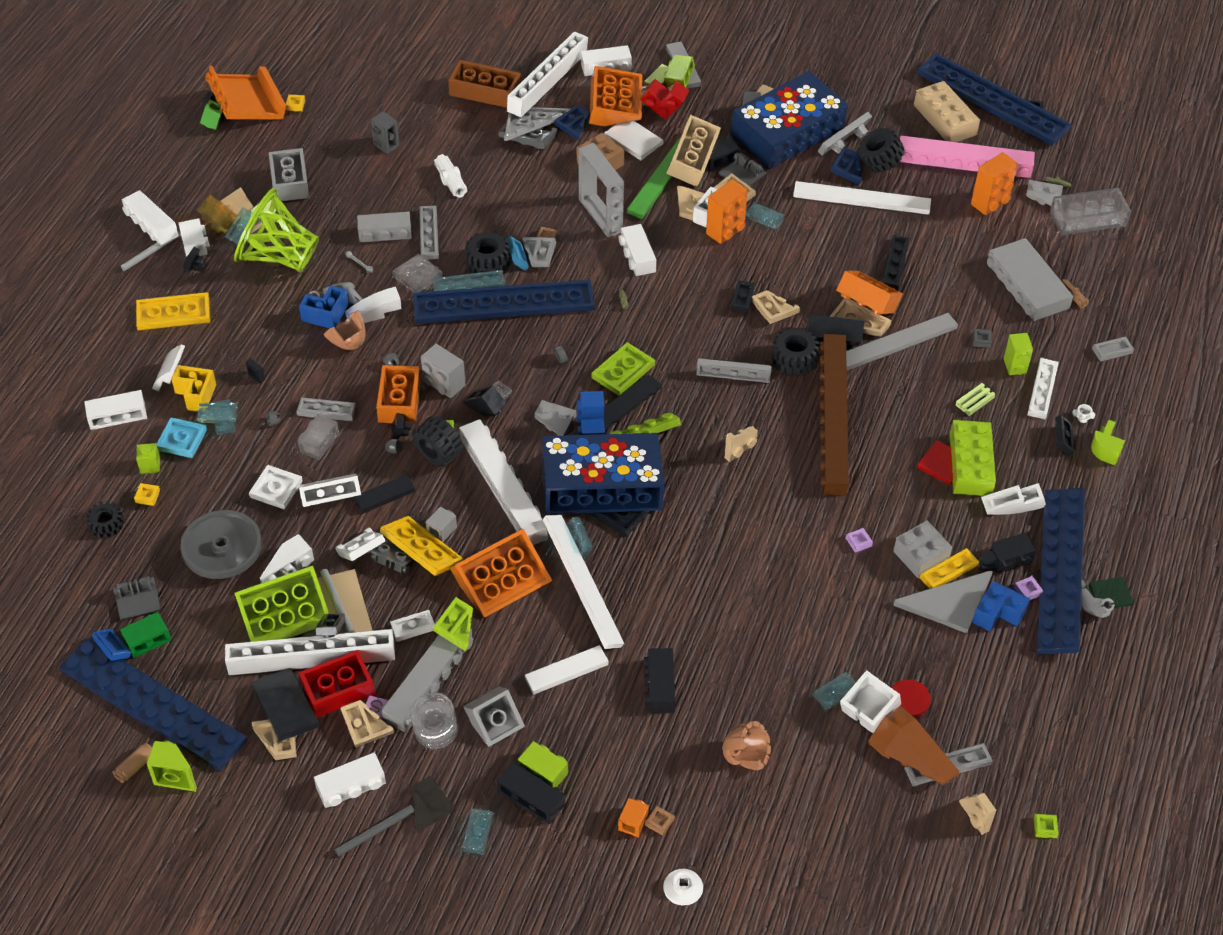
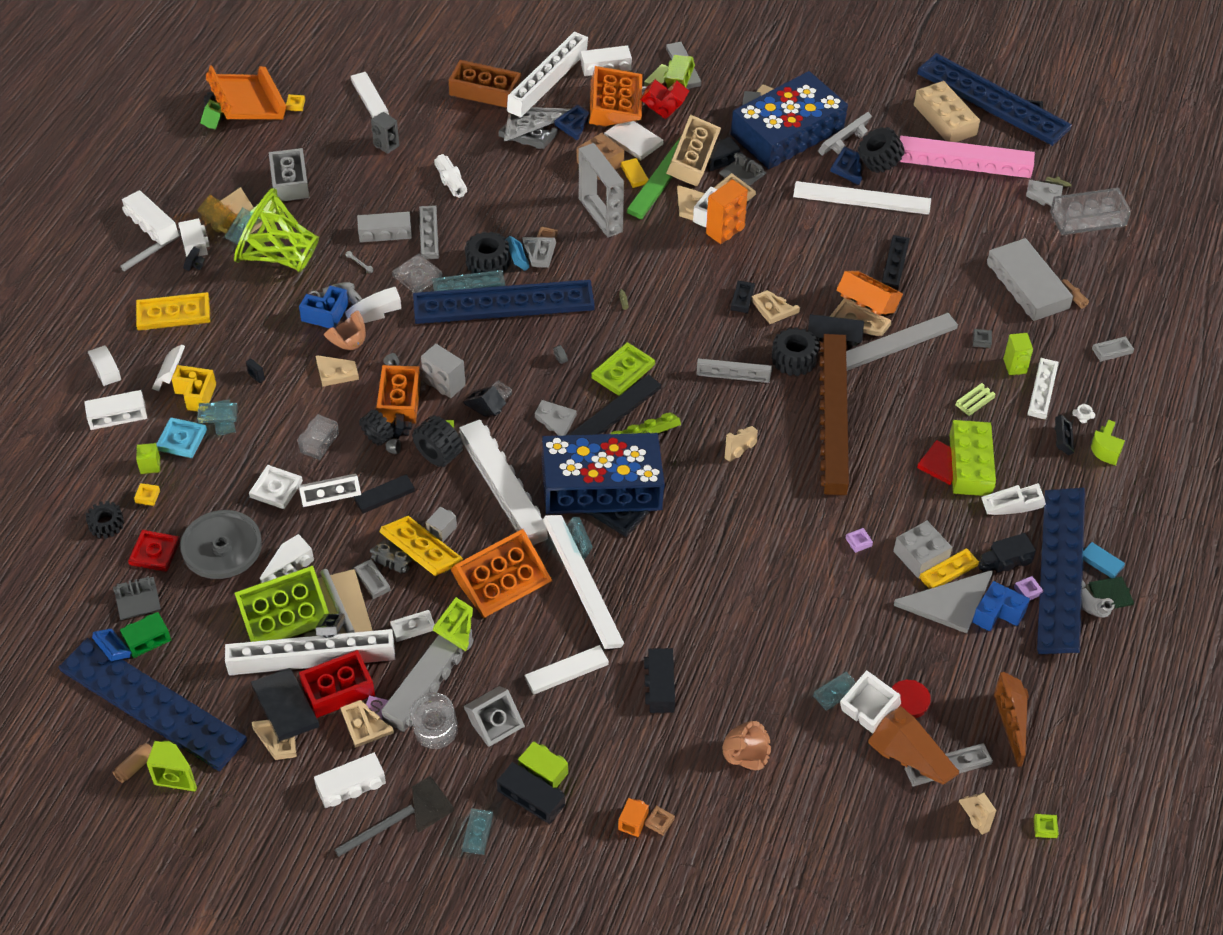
(104, 365): none -> white slope
(154, 550): none -> red tile
(272, 419): dark grey hinge -> none
(330, 409): light grey tile -> none
(336, 370): none -> tan wing
(360, 544): white plate -> none
(368, 94): none -> white tile
(372, 579): none -> light grey tile
(376, 427): none -> black tyre
(590, 413): blue brick -> none
(634, 172): none -> yellow tile
(637, 250): white brick -> none
(683, 894): white piece -> none
(764, 215): clear light blue plate -> none
(994, 183): orange brick -> none
(1012, 706): none -> dark orange wedge
(1102, 560): none -> dark azure tile

